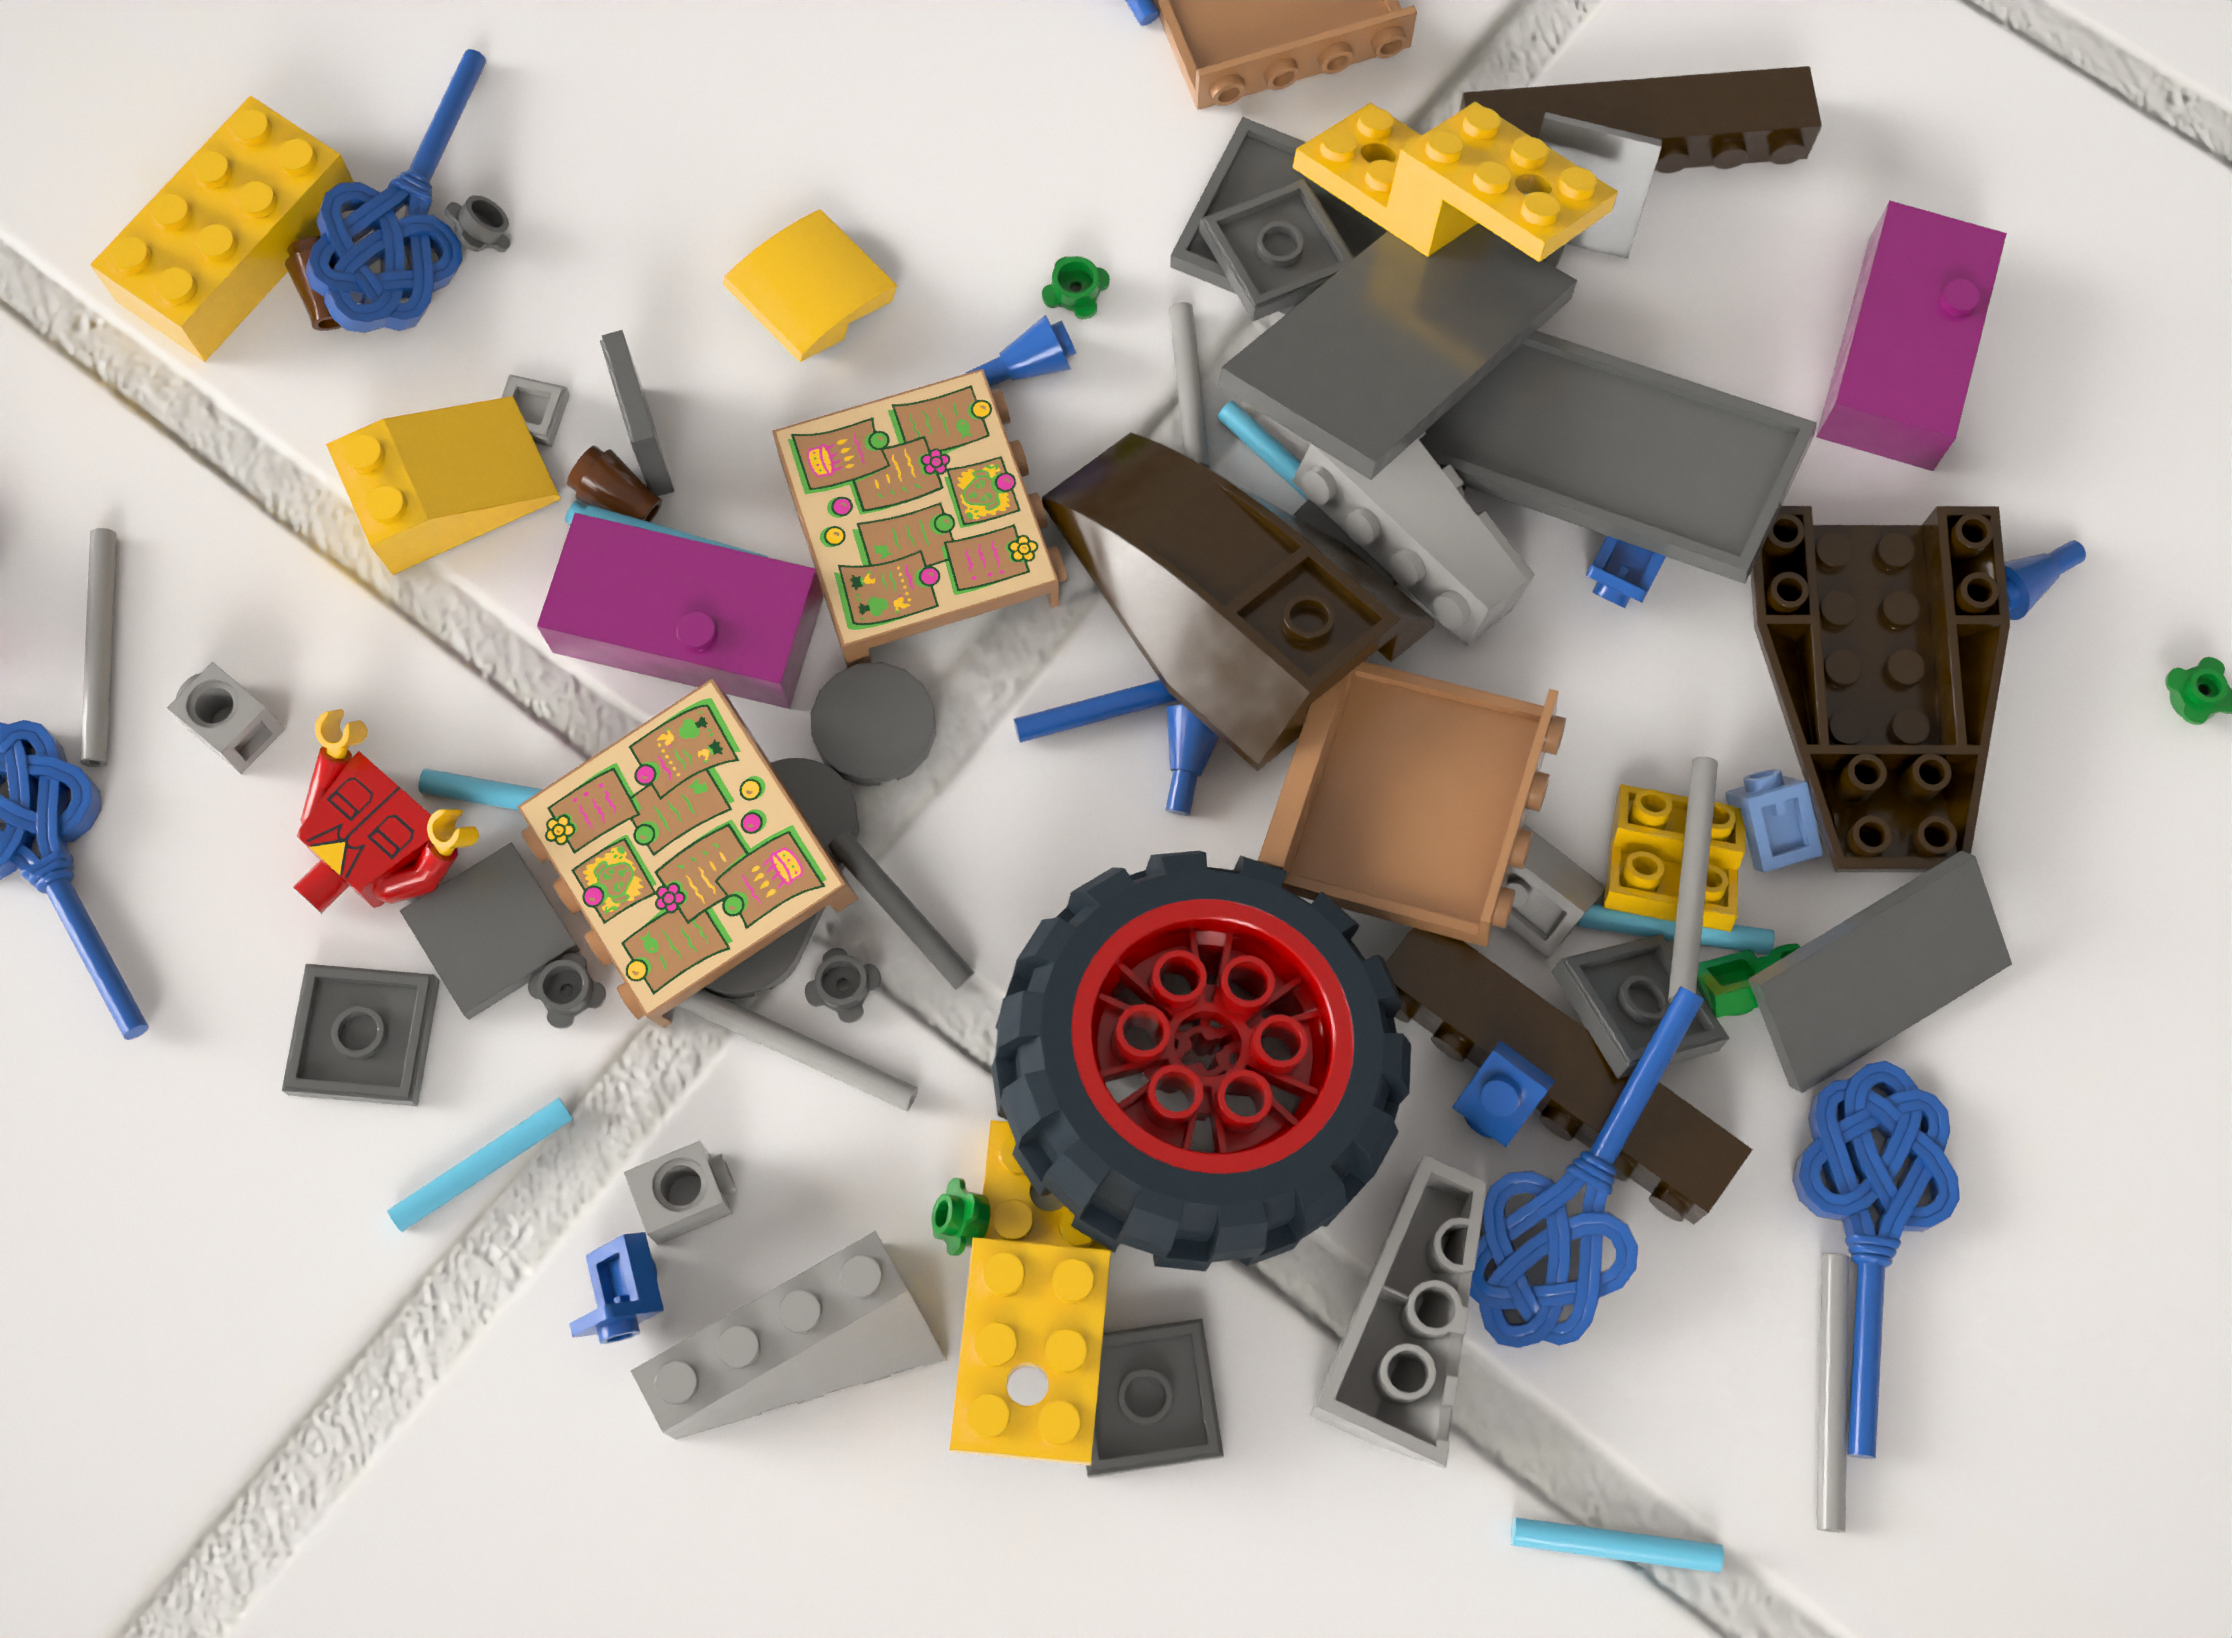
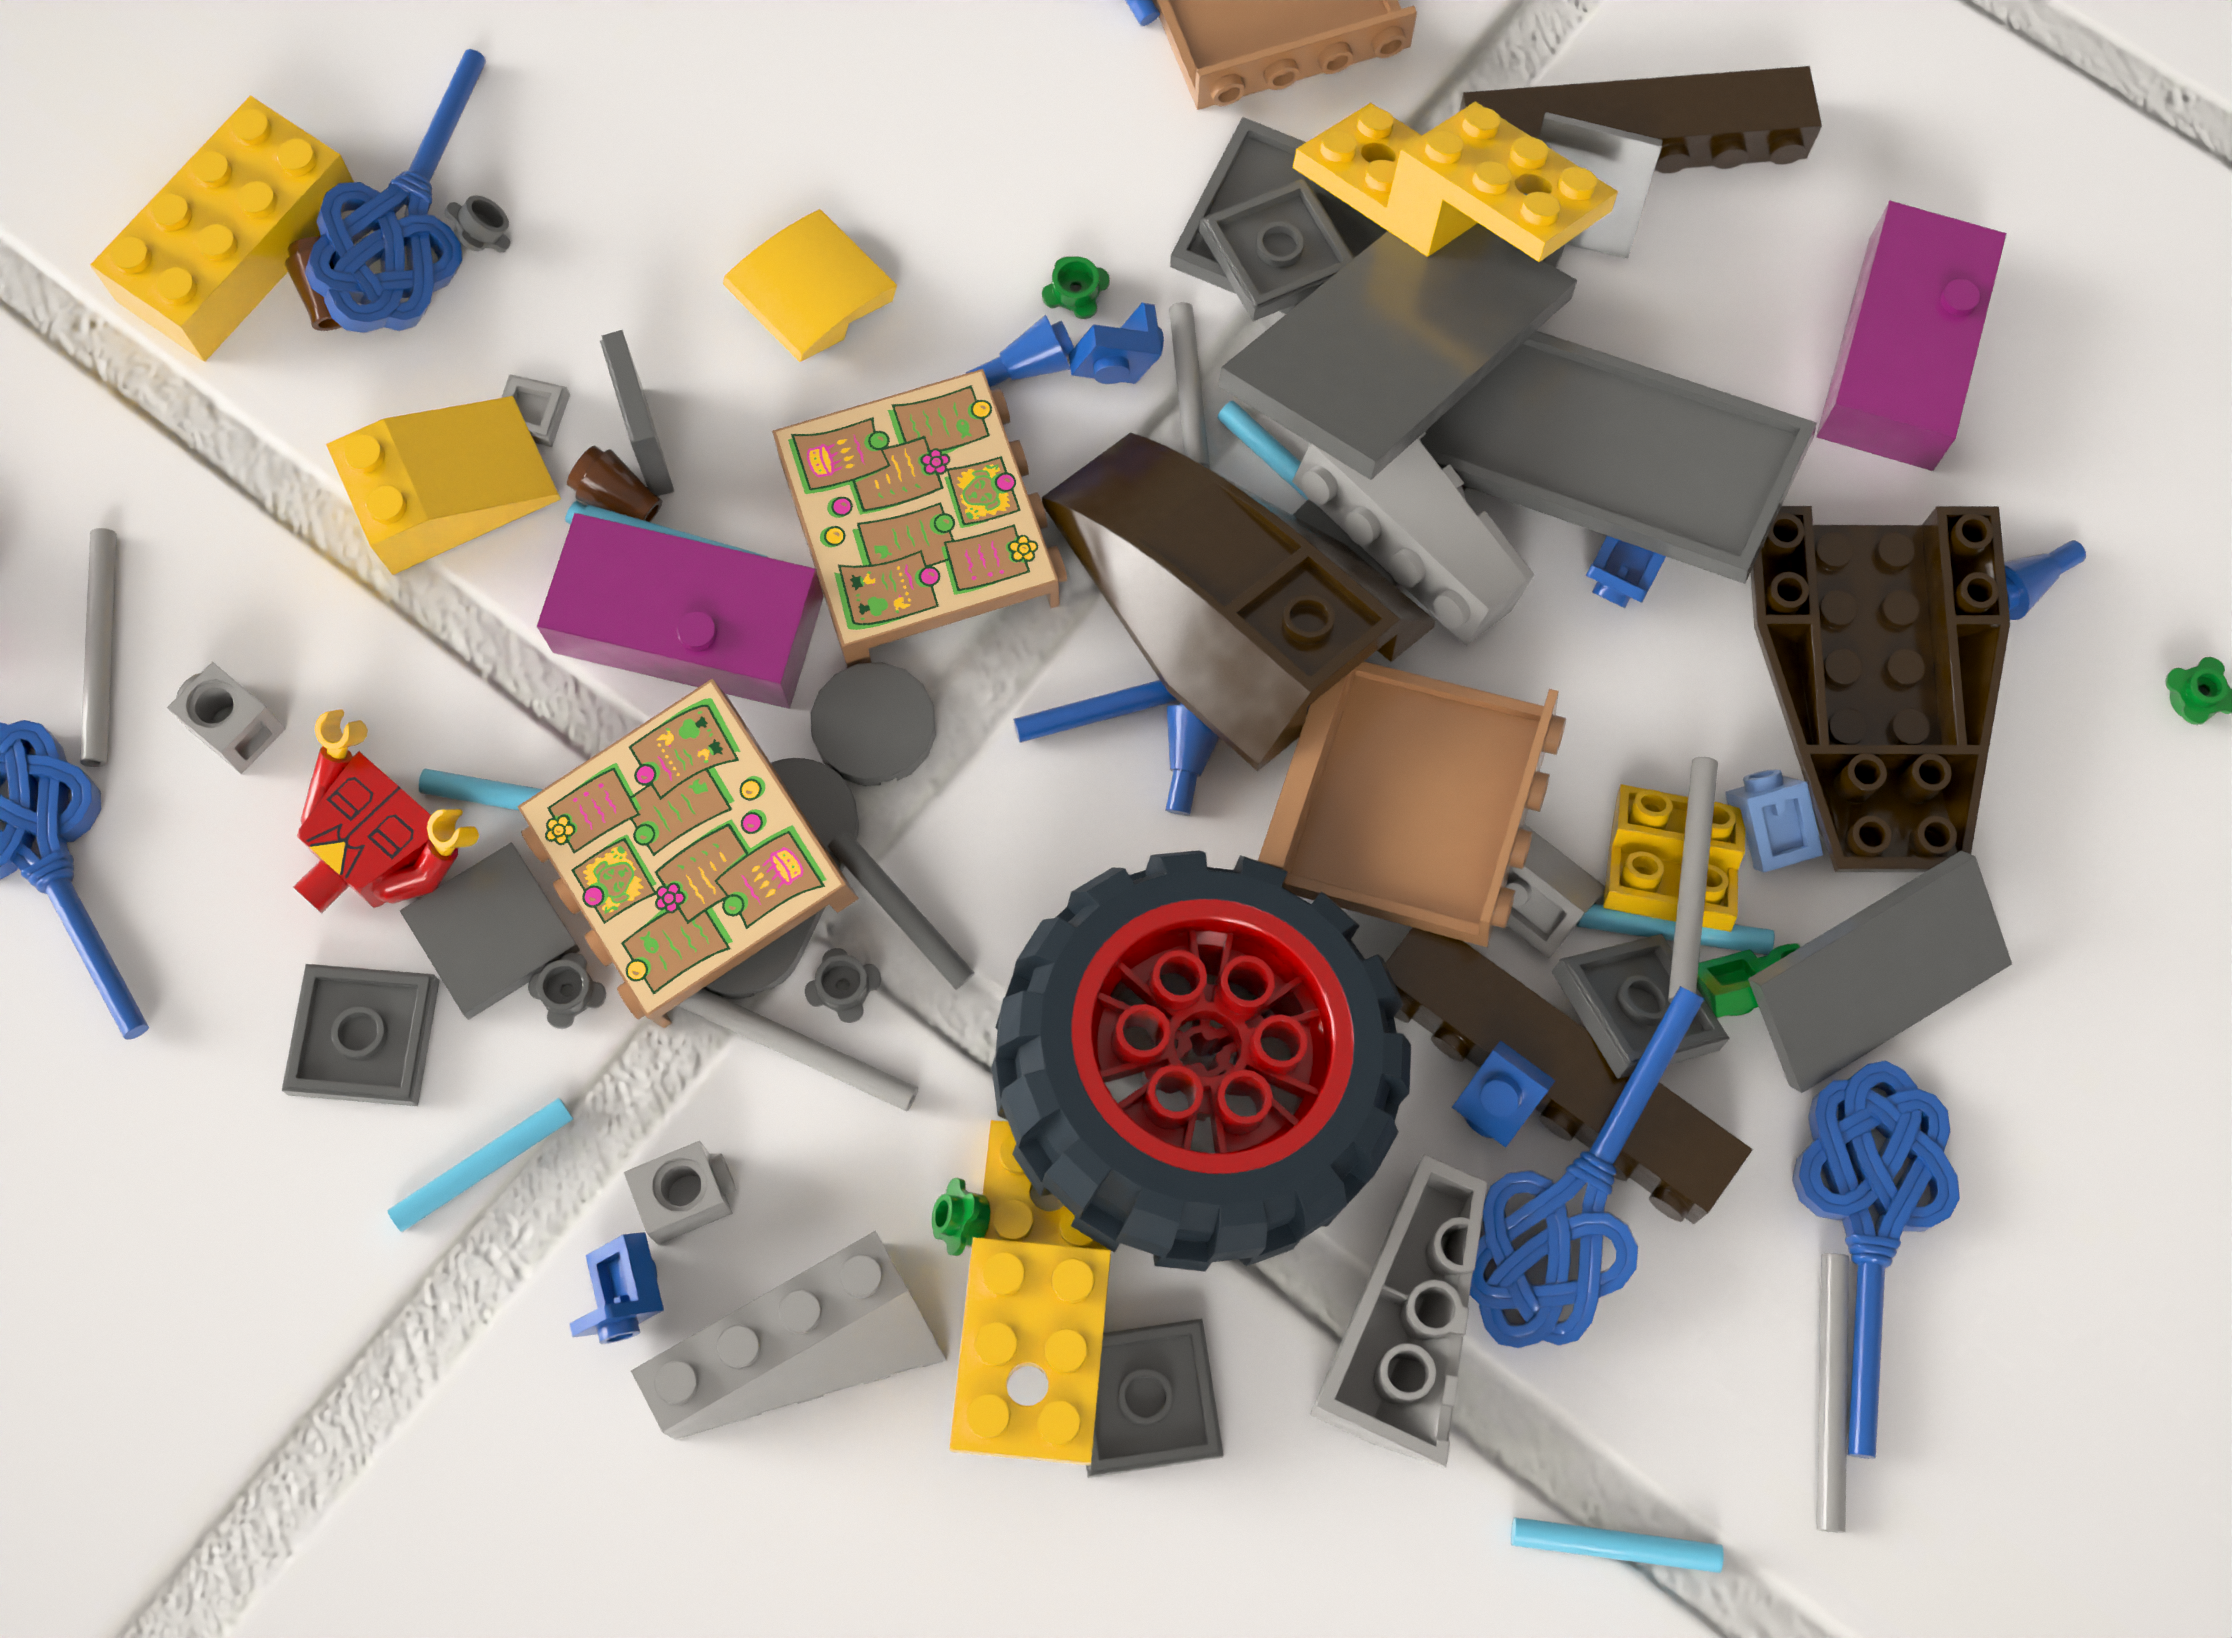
(1119, 353): none -> blue bracket

